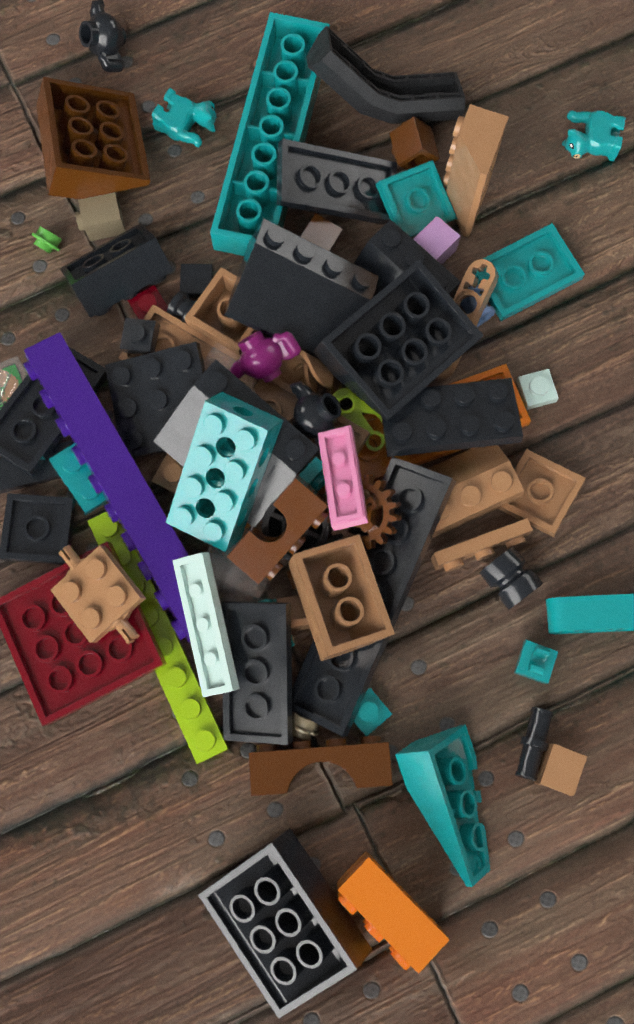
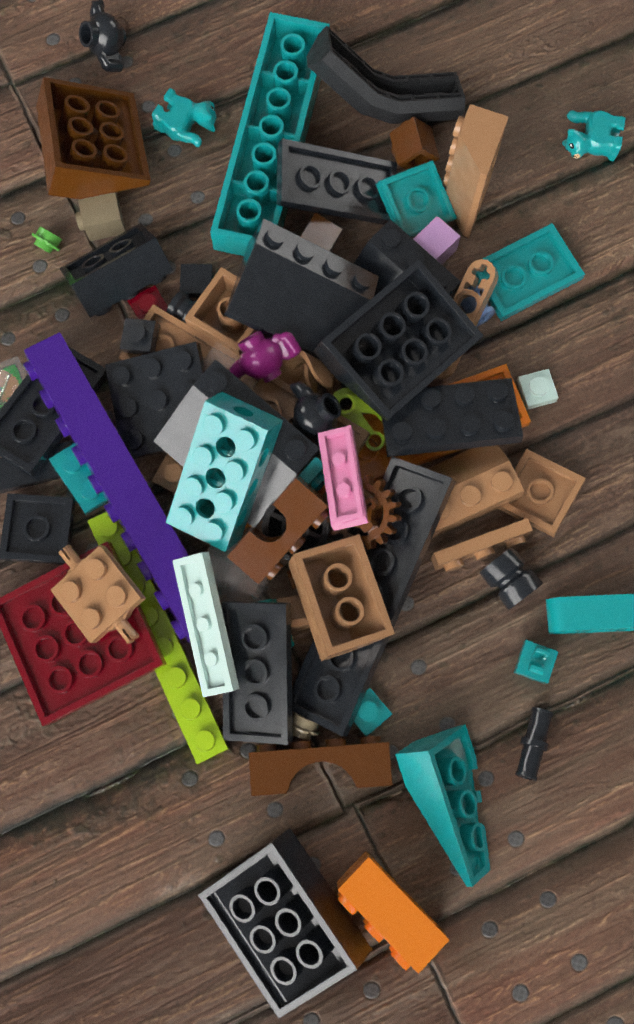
(561, 769): medium nougat panel -> none

